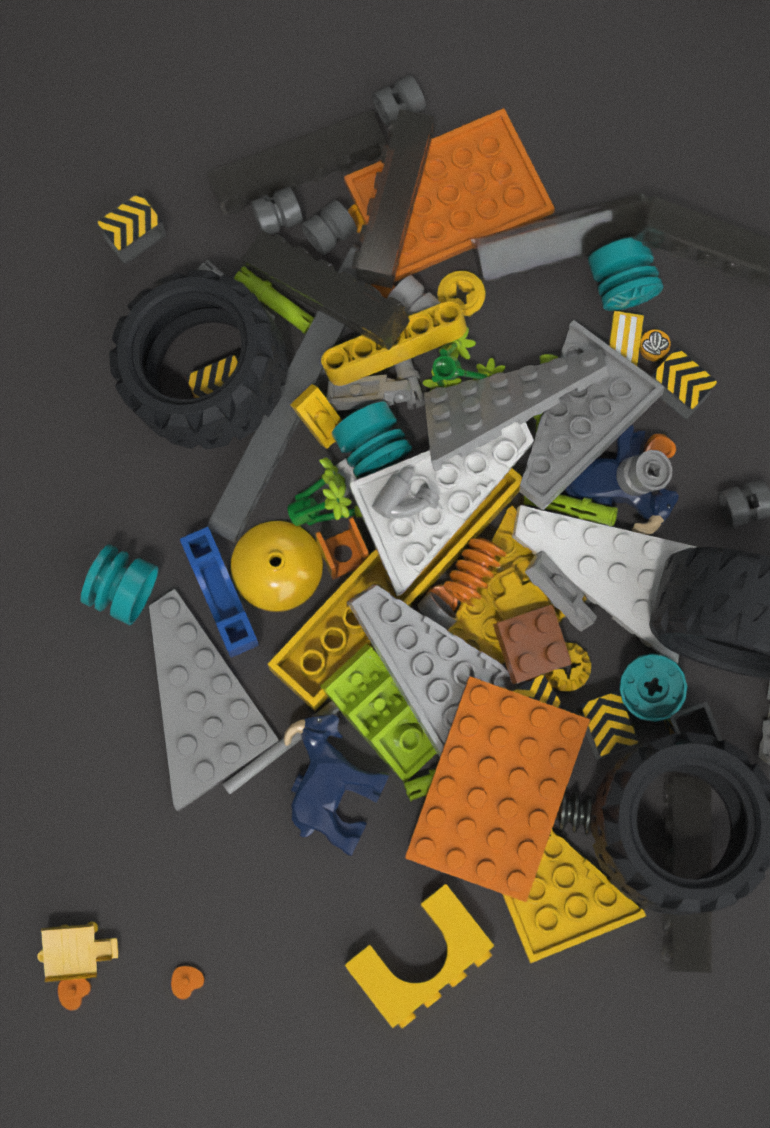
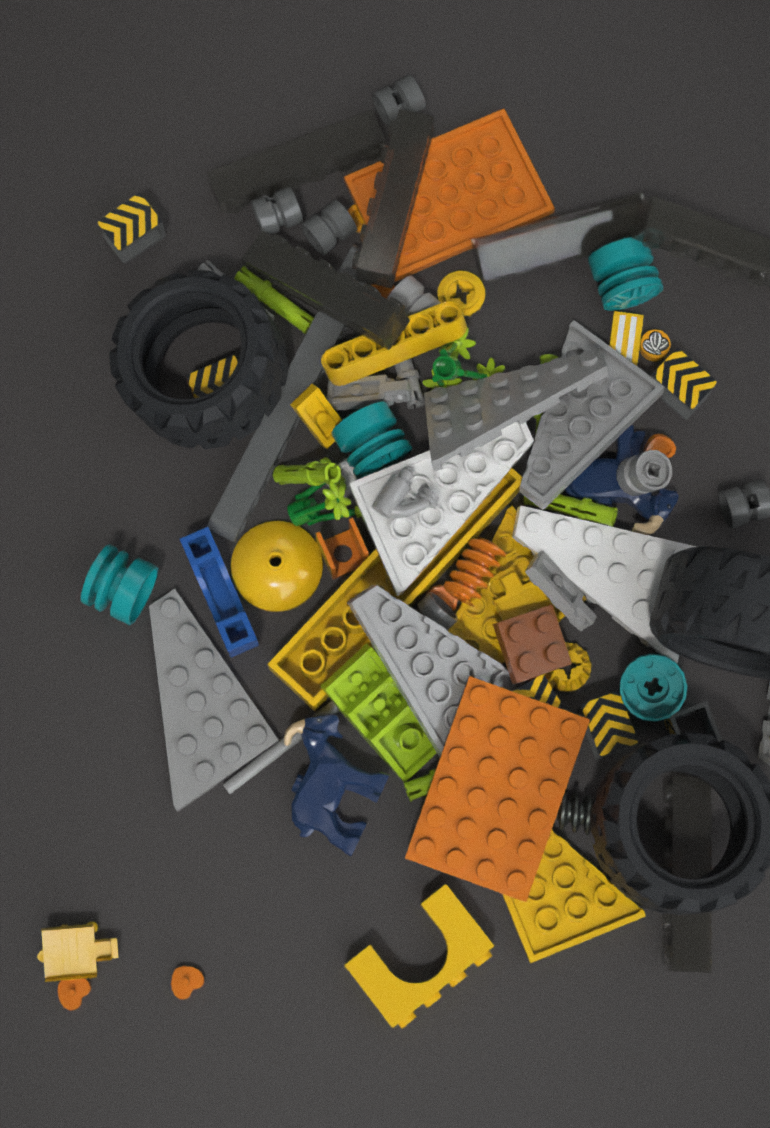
(312, 473): none -> lime pin

